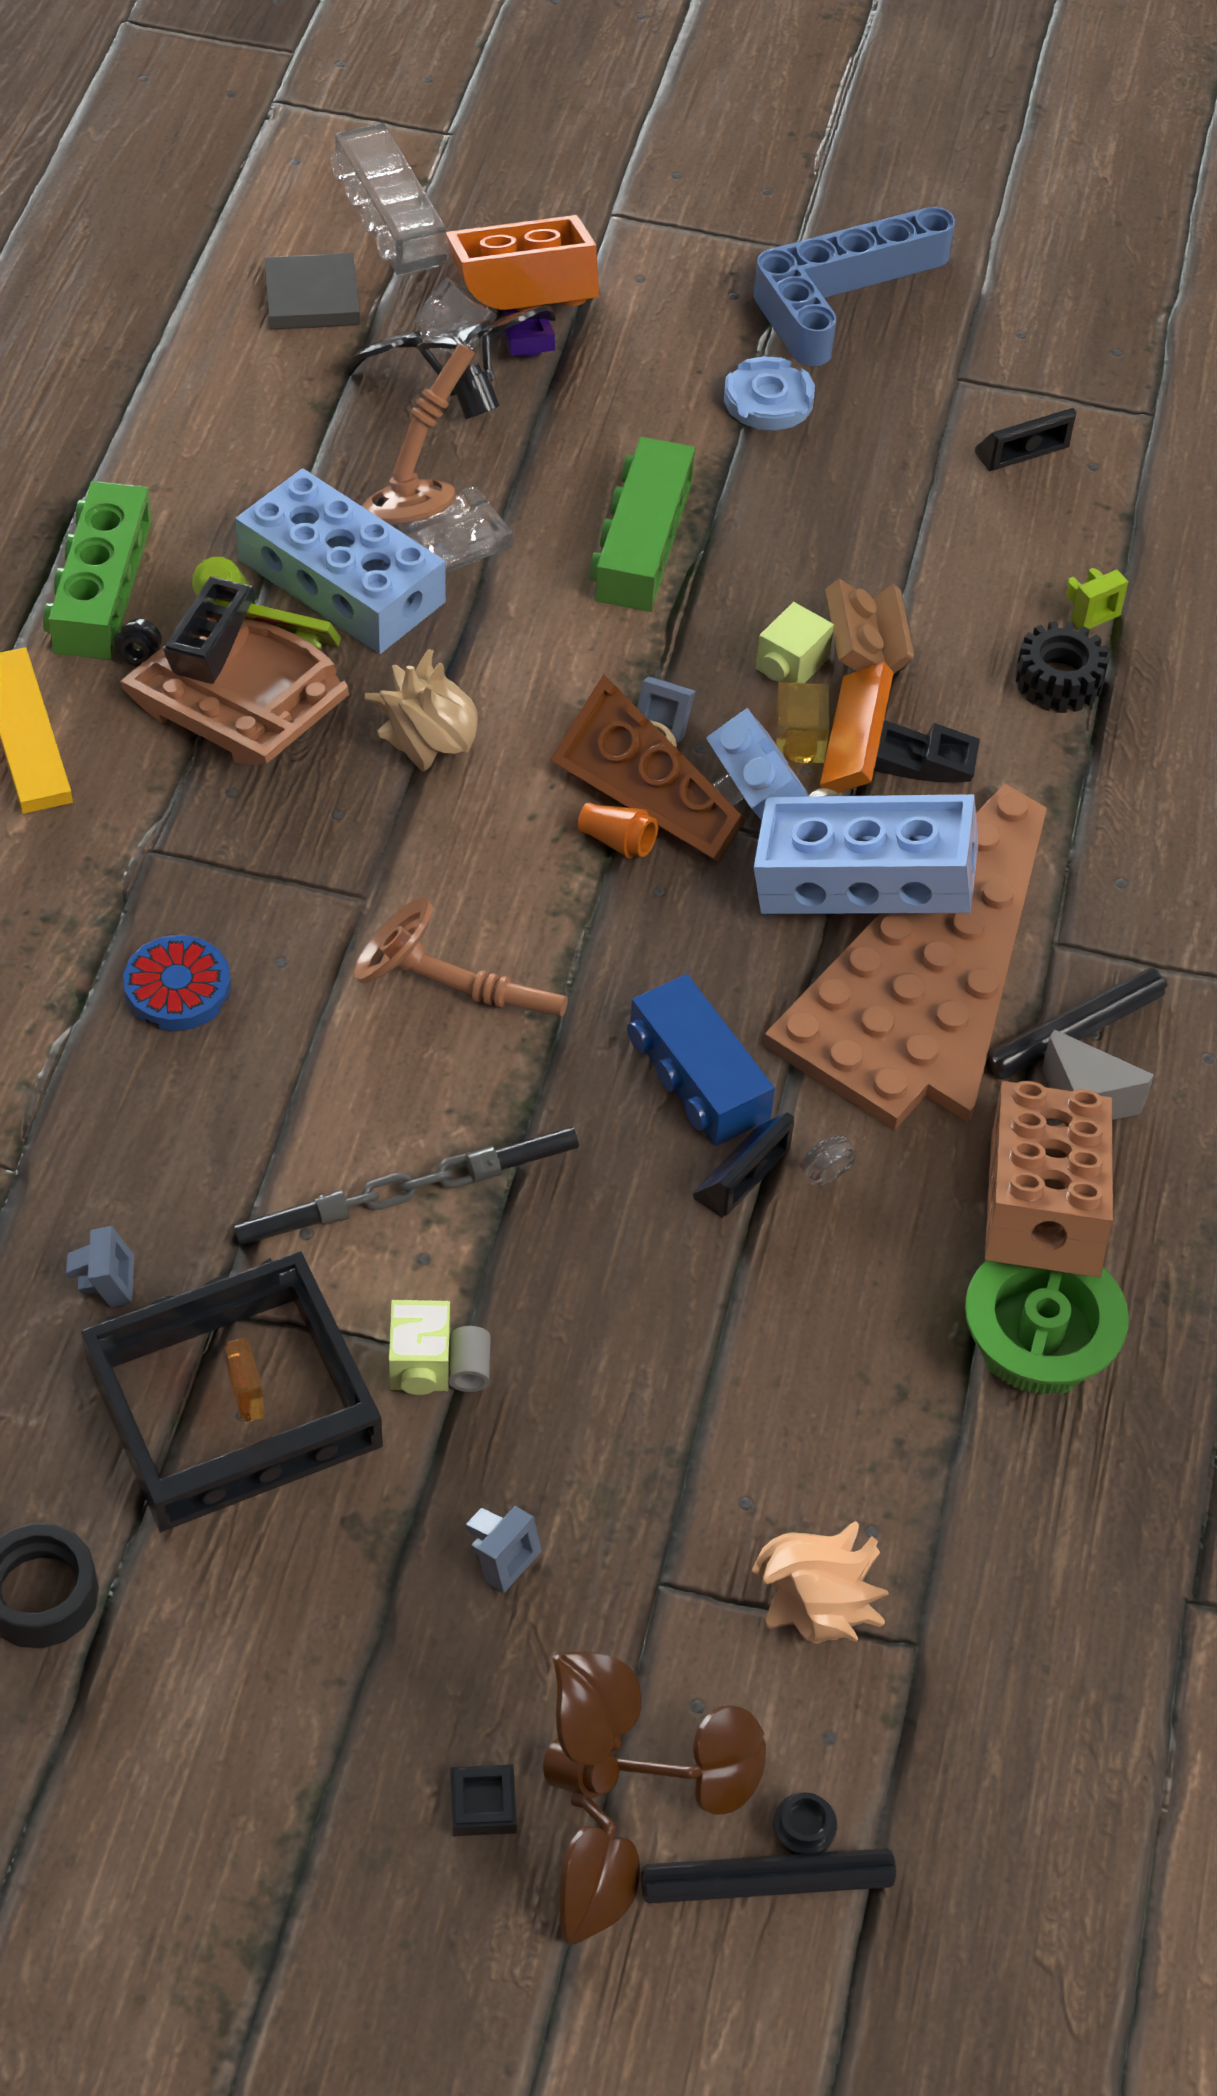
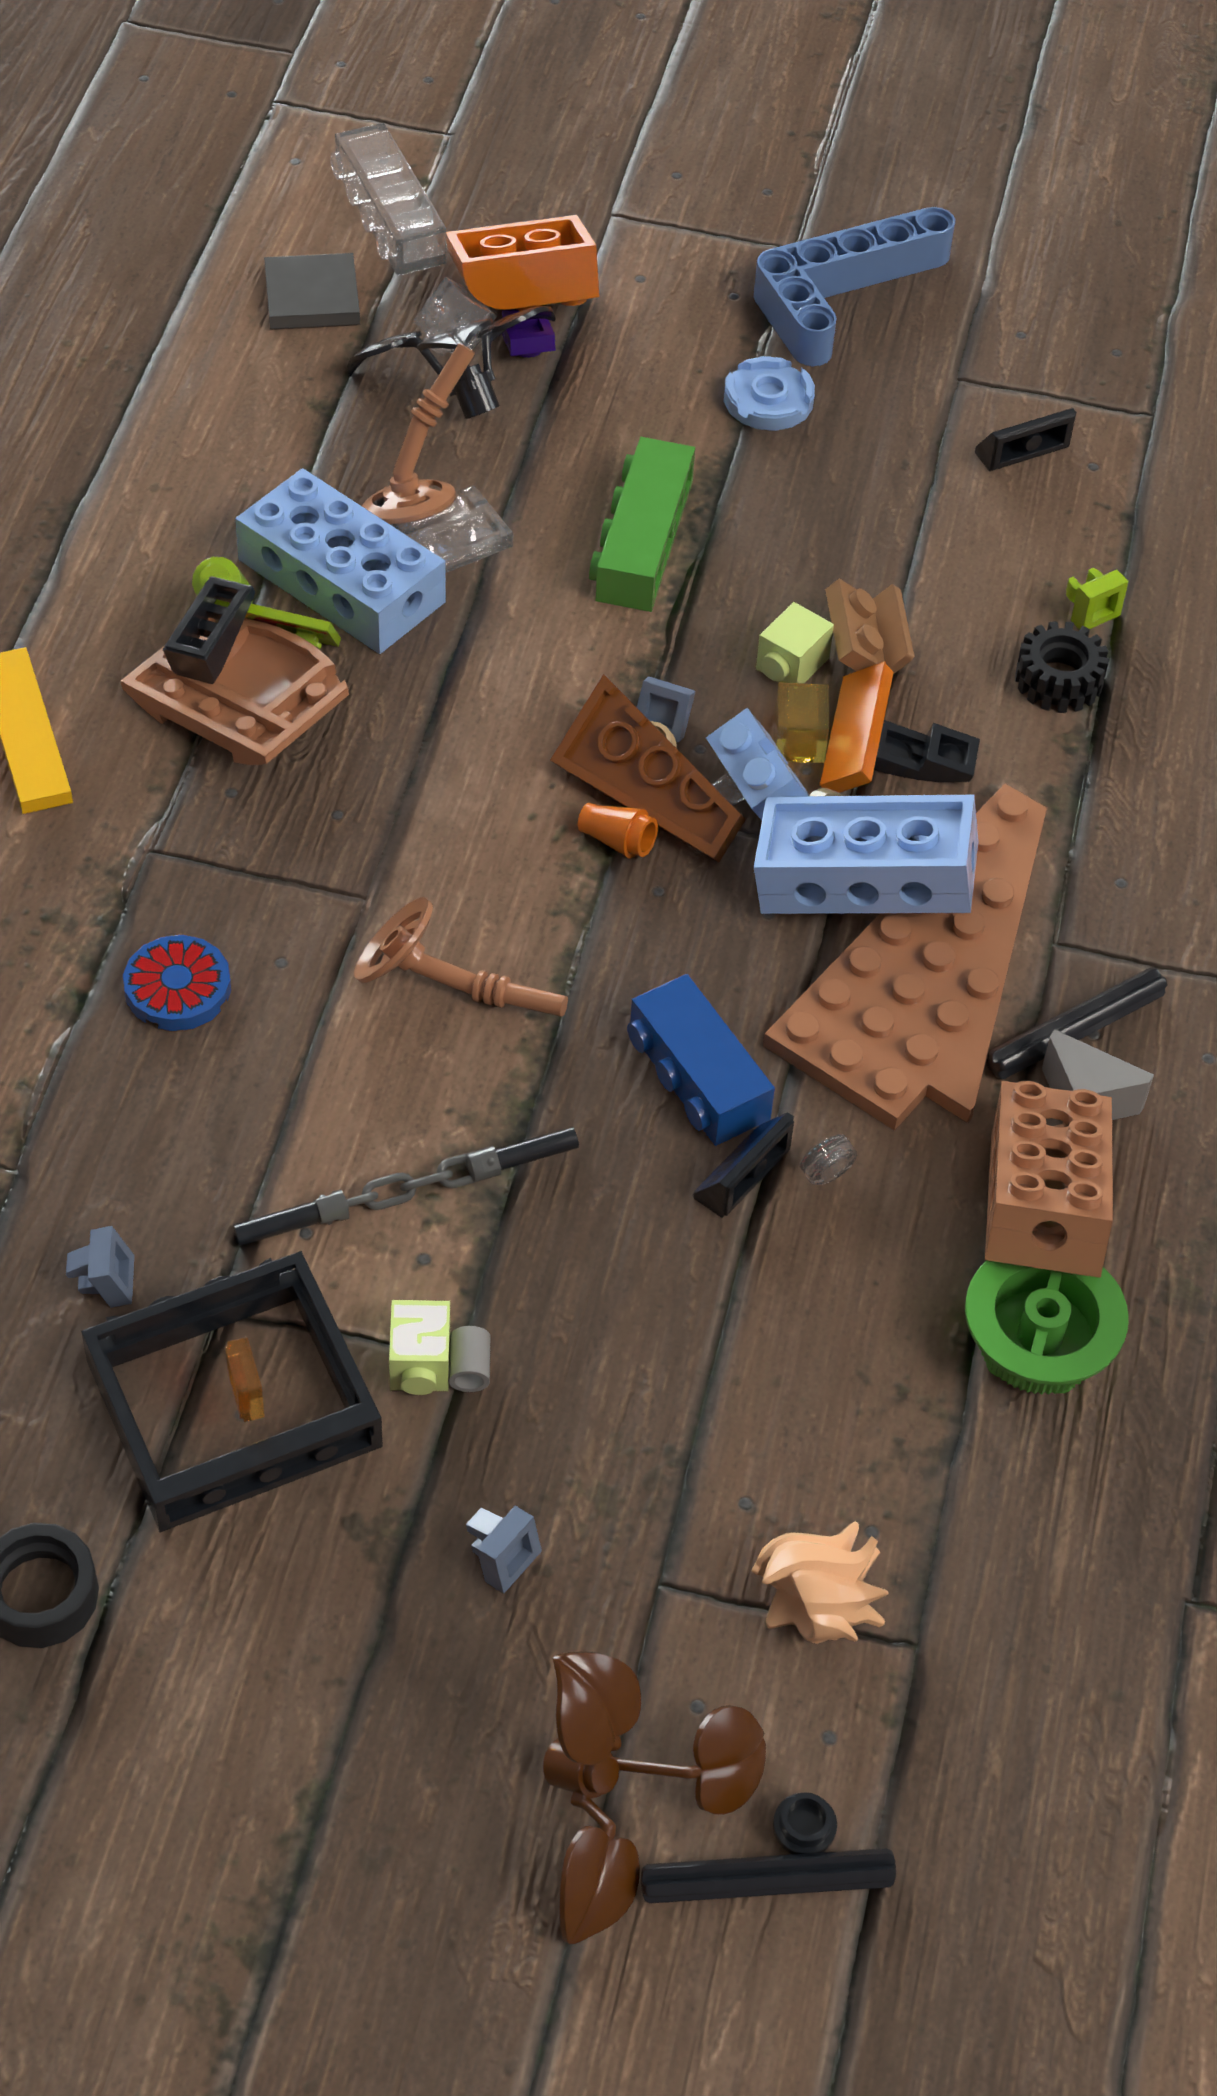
(98, 570): bright green brick -> none
(139, 632): black plate -> none
(426, 713): tan hair -> none
(483, 1800): black tile -> none

